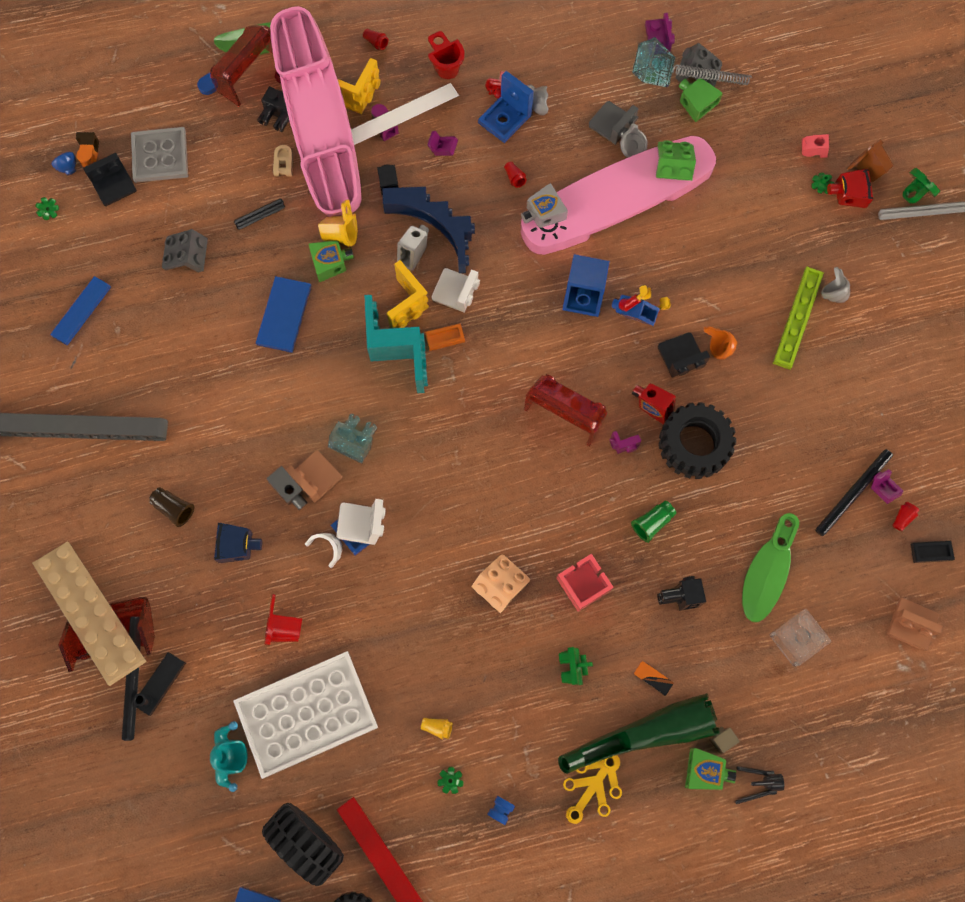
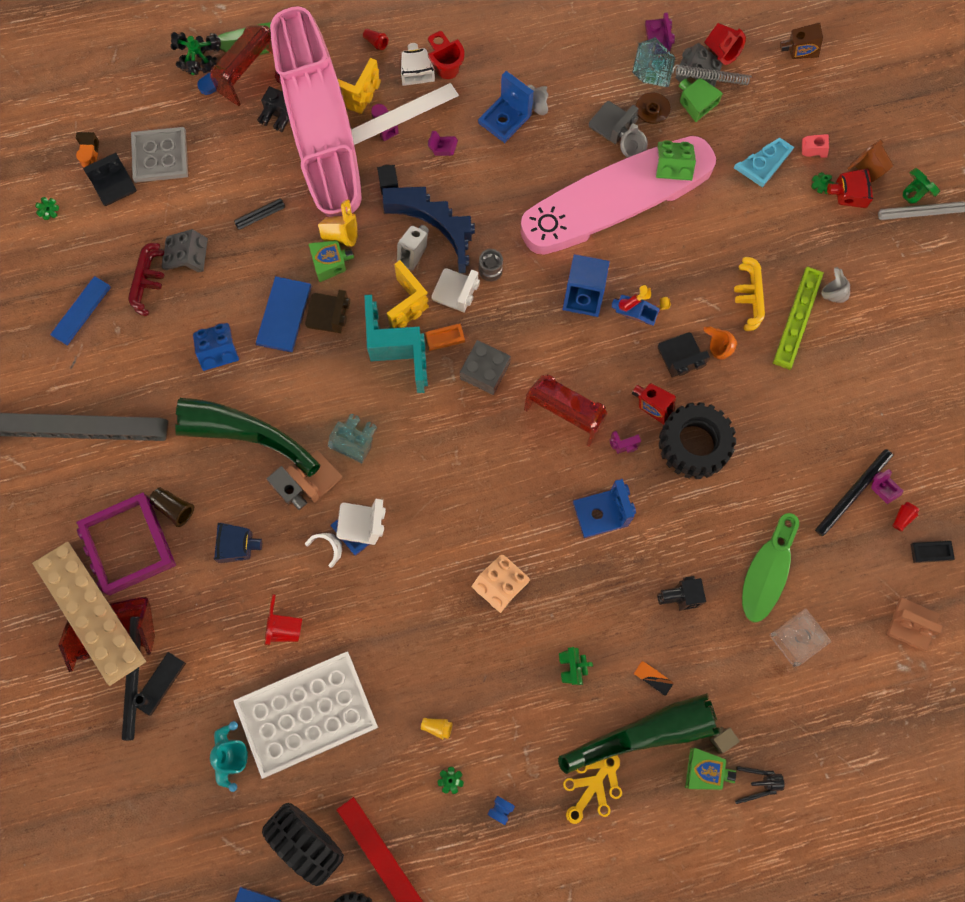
(65, 163): blue brick -> none
(90, 550): none -> magenta window
(141, 274): none -> dark red piece
(198, 48): none -> black plant
(215, 346): none -> blue bracket
(219, 421): none -> dark green brick
(283, 155): tan plate -> none
(327, 312): none -> dark brown bracket
(416, 66): none -> white torso
(485, 367): none -> dark grey brick
(490, 265): none -> flat silver wheel
(494, 86): red piece -> none
(516, 176): red cone -> none
(545, 208): light grey torso -> none
(583, 584): coral piece -> none
(615, 509): none -> blue bracket
(653, 521): green plant -> none
(656, 103): none -> reddish brown dish
(726, 43): none -> red container
(756, 289): none -> yellow piece
(763, 164): none -> medium azure wing
(804, 42): none -> reddish brown torso

